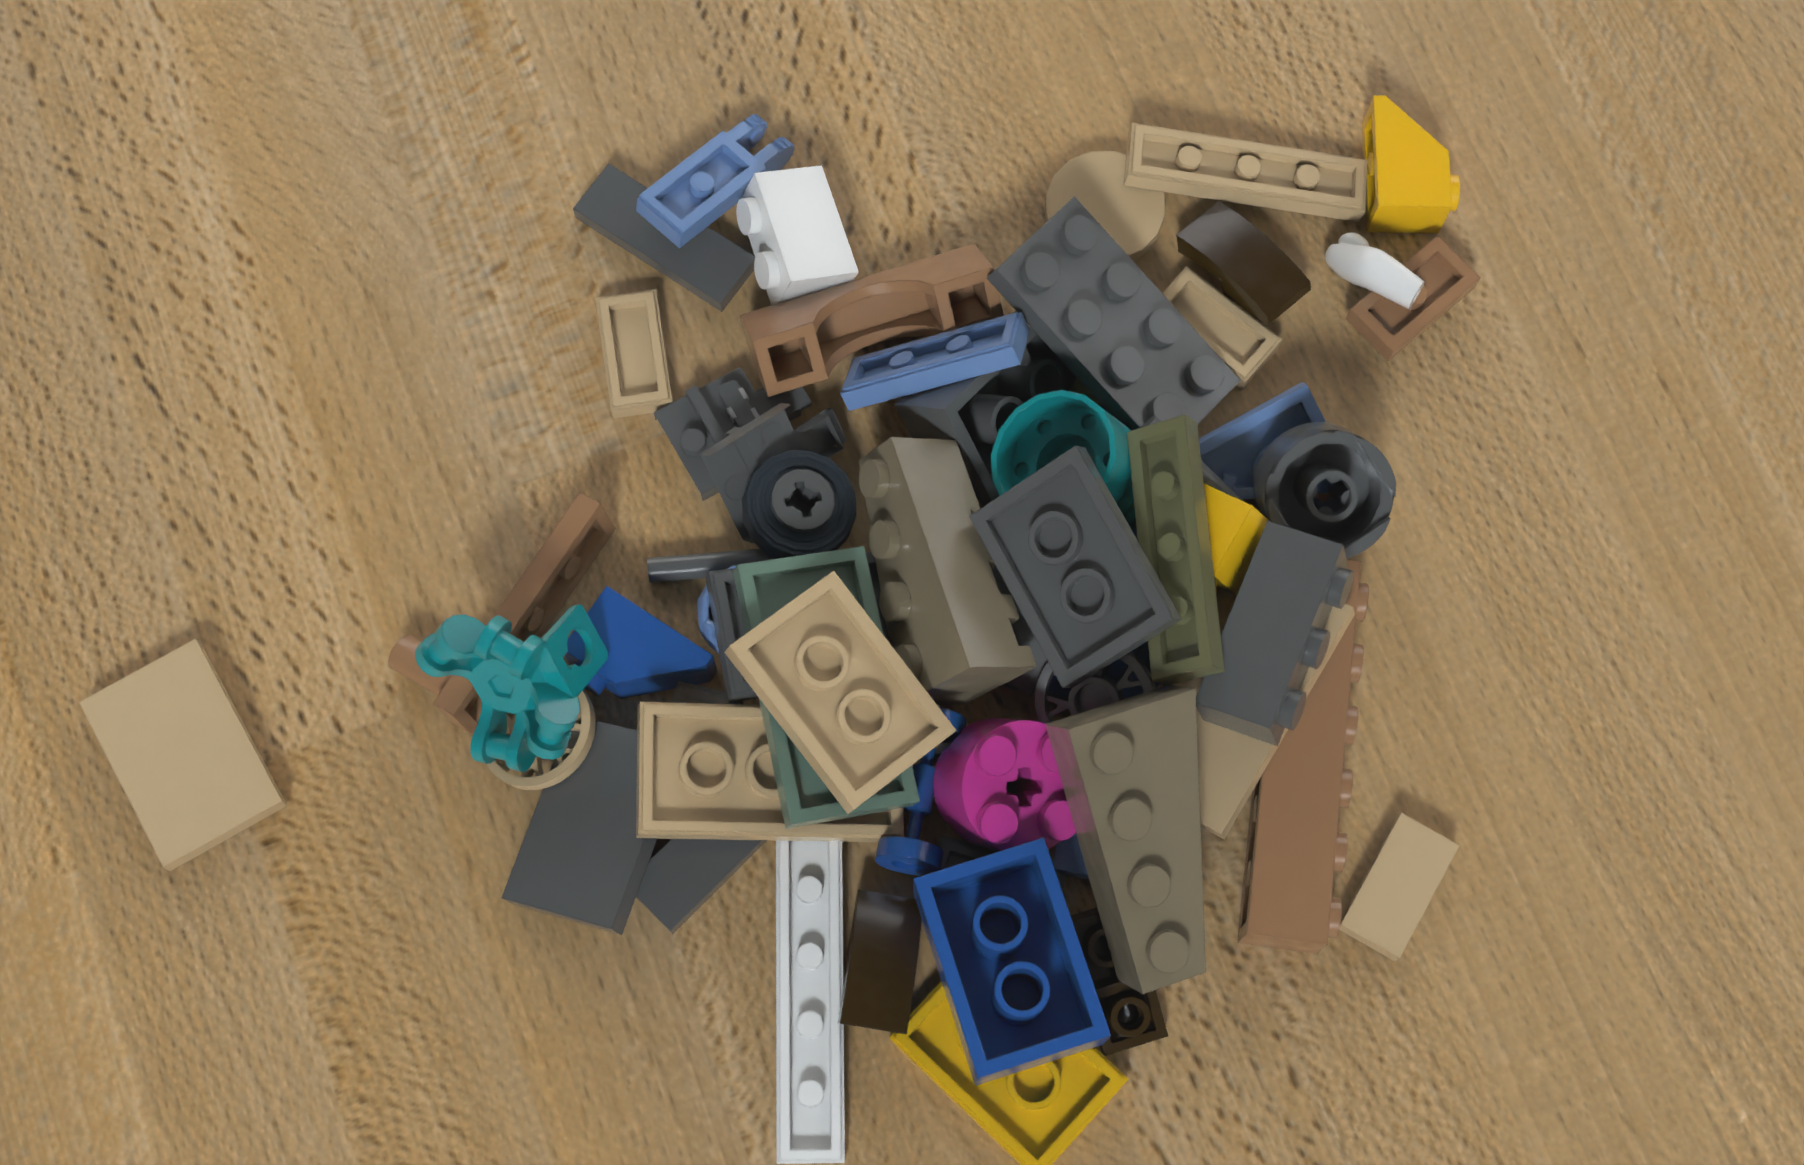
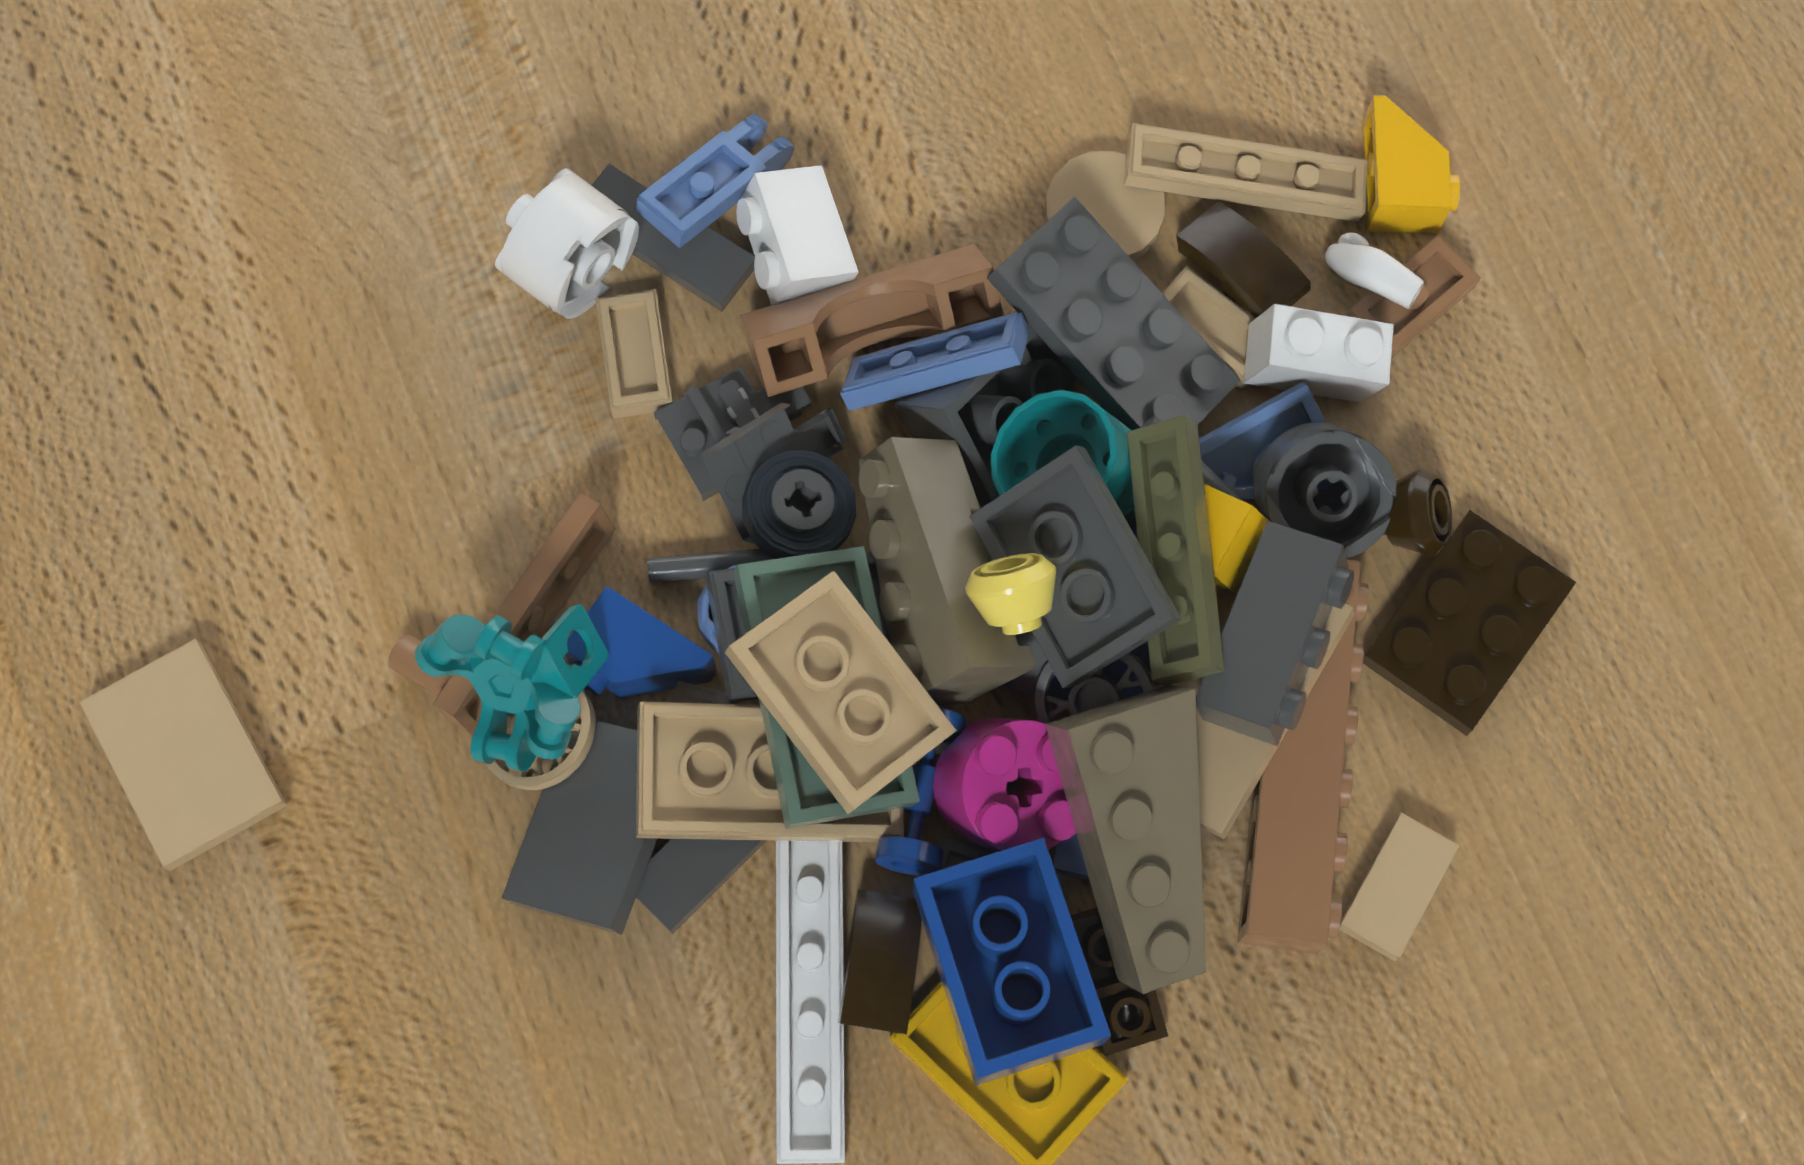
(566, 244): none -> white brick
(1013, 591): none -> light yellow cone
(1325, 350): none -> white brick
(1420, 513): none -> dark brown cone
(1468, 622): none -> dark brown plate

